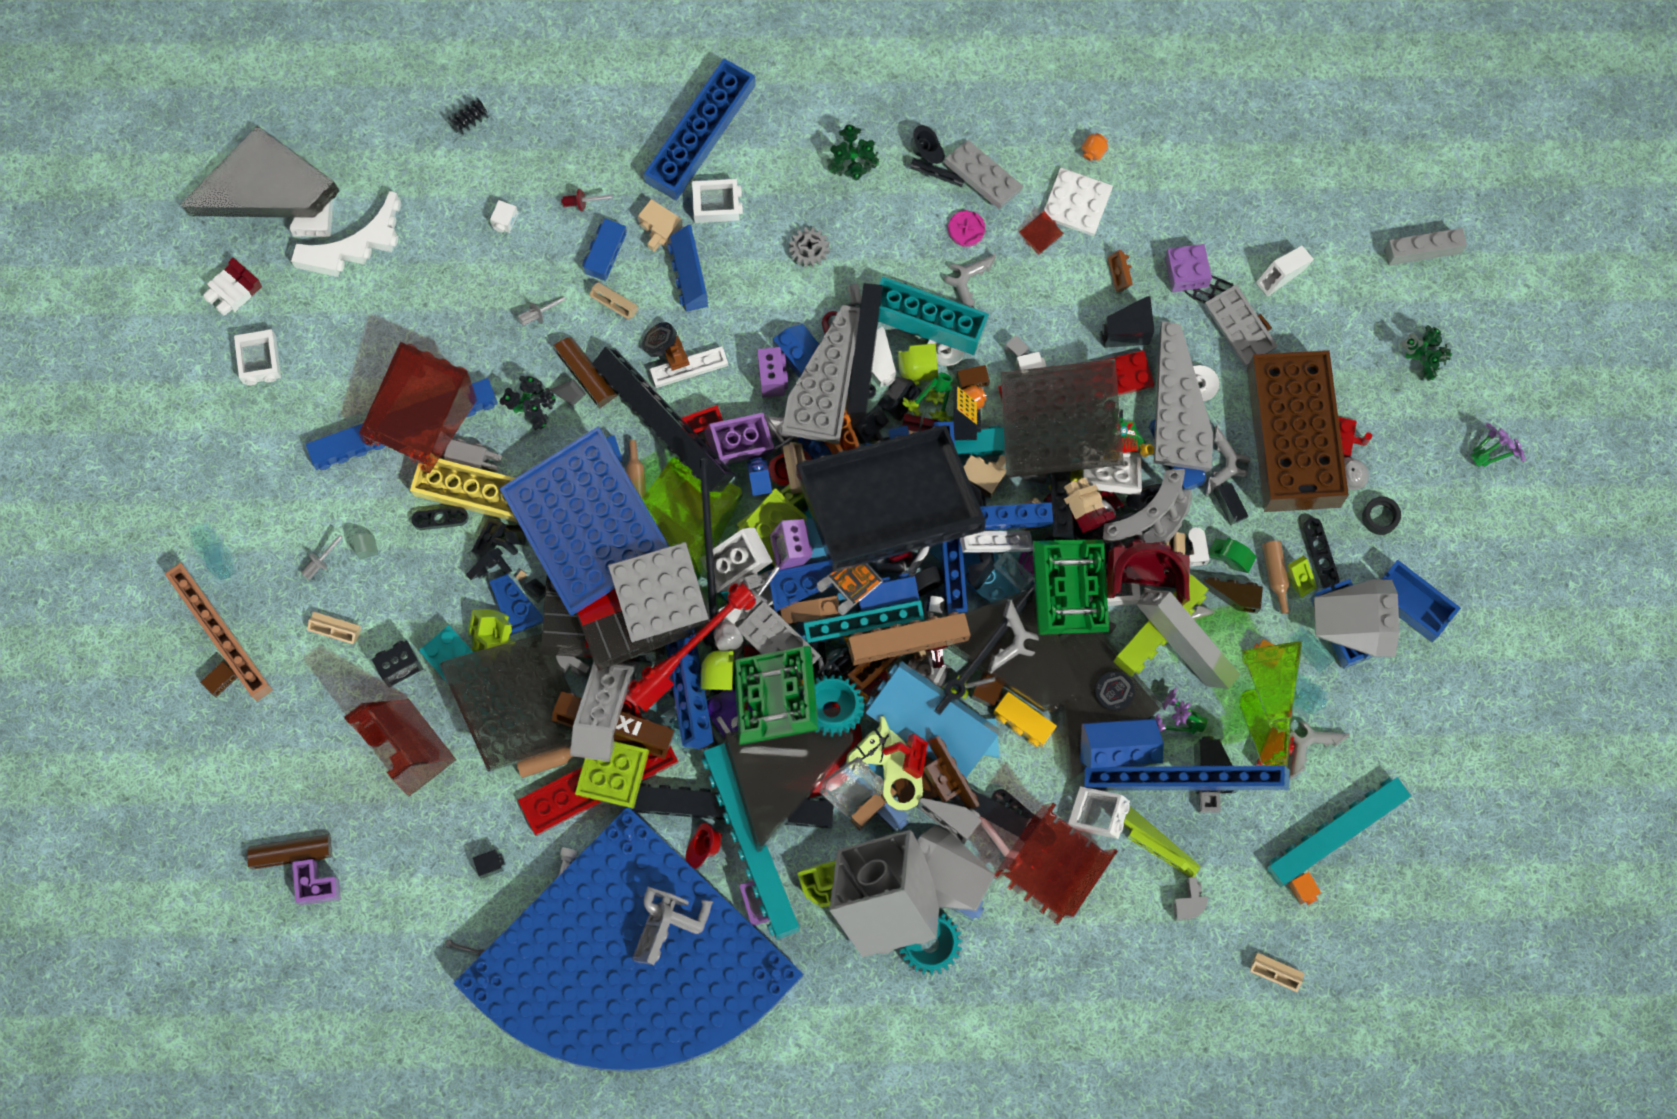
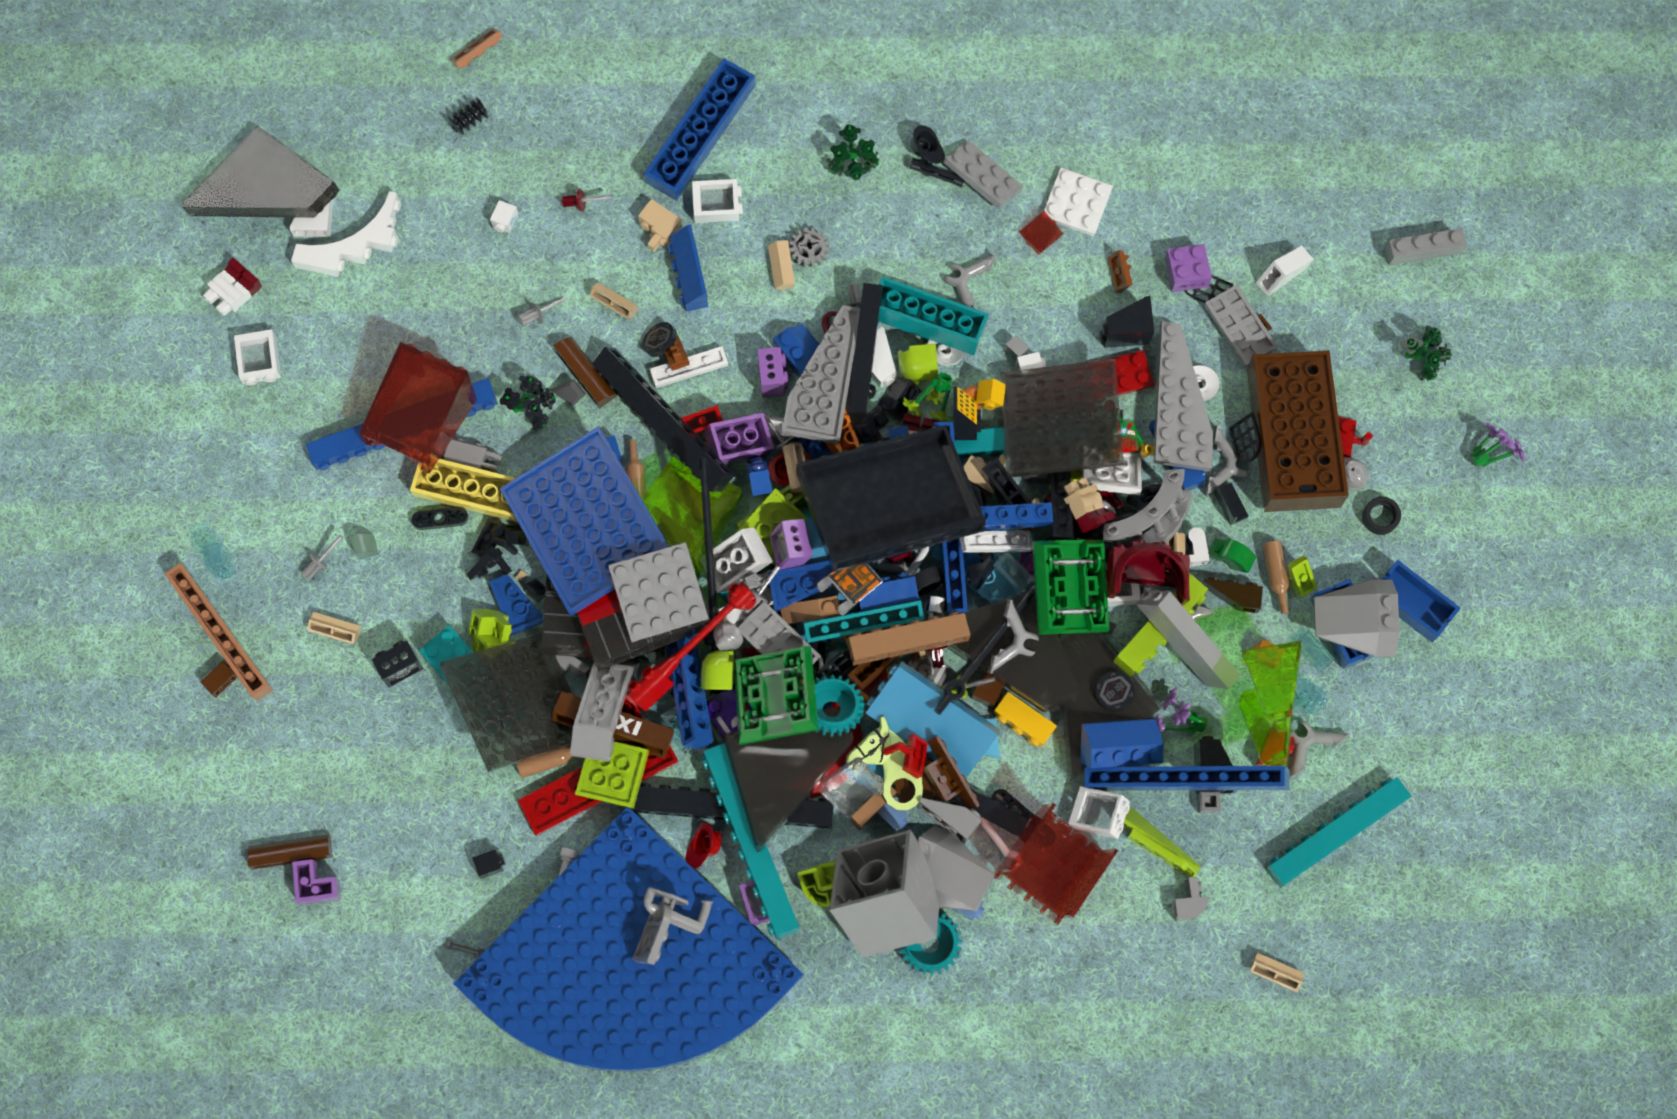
(419, 749): clear red windscreen -> none
(476, 48): none -> nougat plate
(604, 249): blue brick -> none
(781, 265): none -> tan piece
(966, 228): dark pink tile -> none
(973, 376): reddish brown piece -> none
(990, 393): none -> yellow brick
(1003, 487): none -> black slope
(1094, 147): orange head -> none
(1240, 437): none -> black window
(1305, 889): orange brick -> none
(1319, 554): black beam -> none

